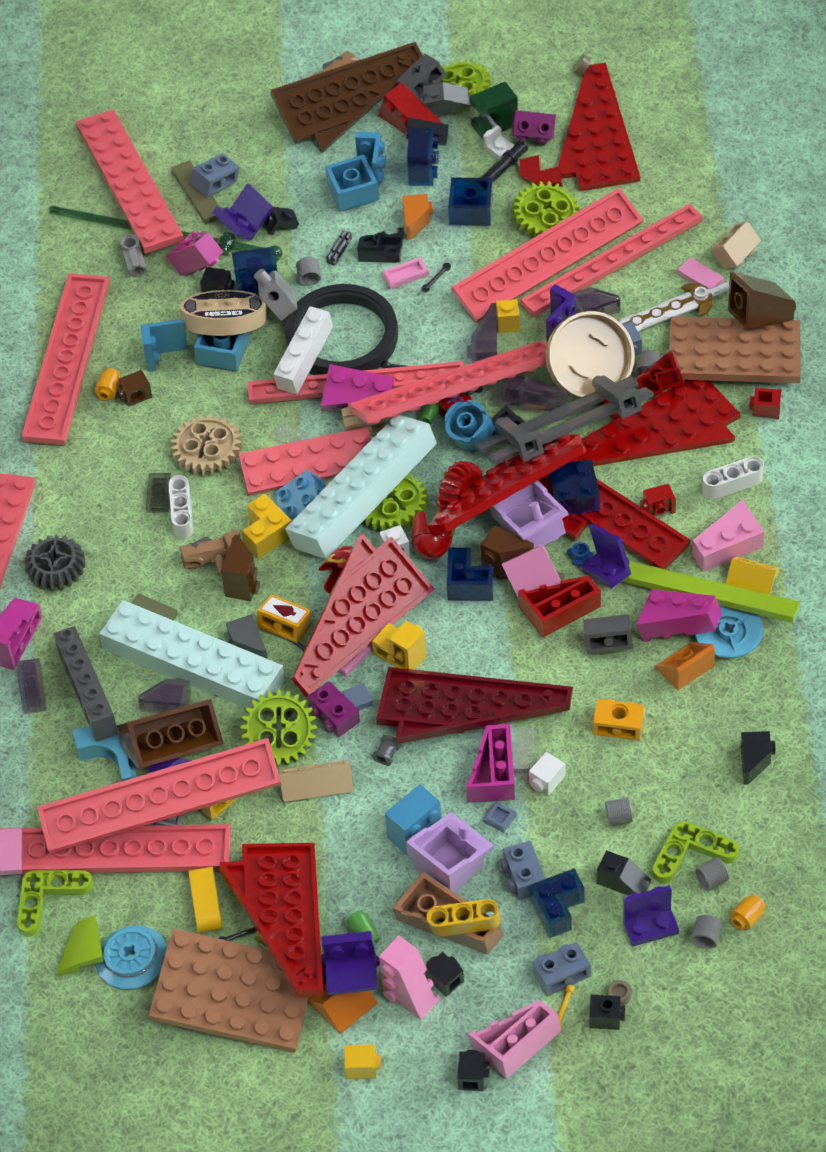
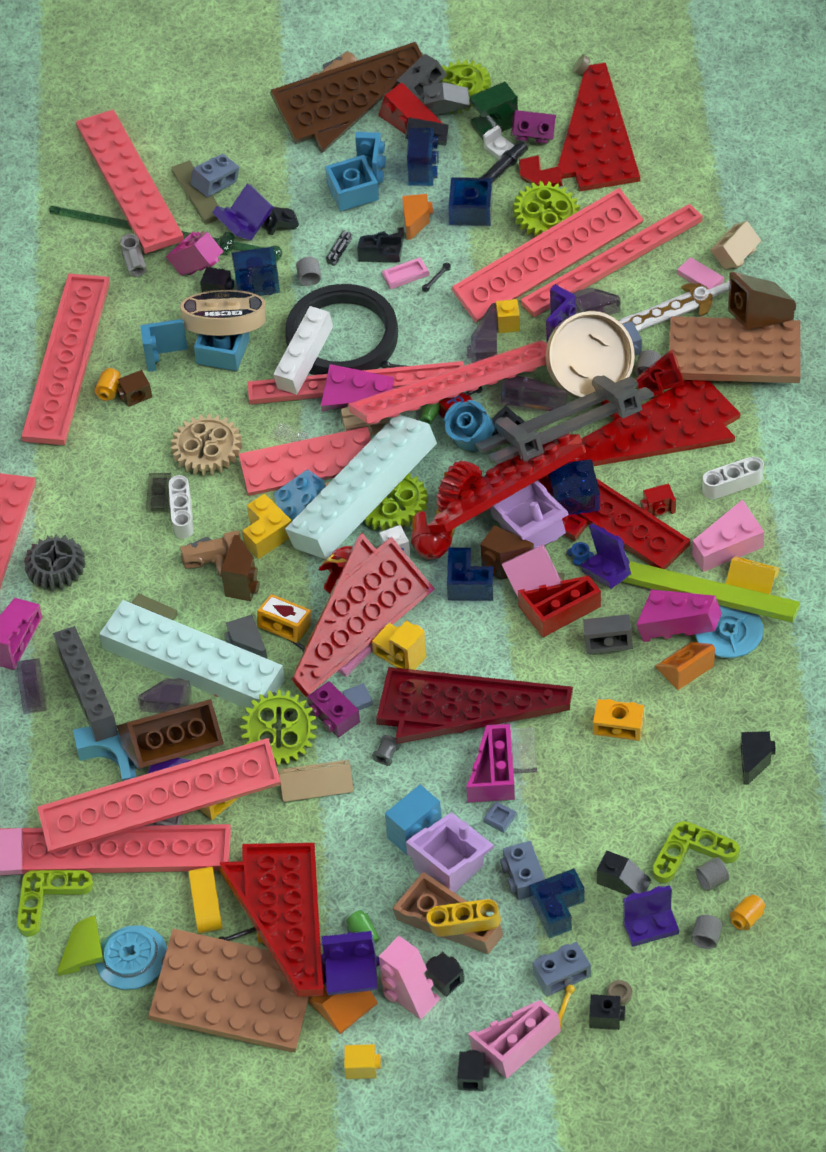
(276, 293): light grey torso -> none
(546, 774): white brick -> none
(619, 811): light grey piece -> none
(766, 402): red brick -> none

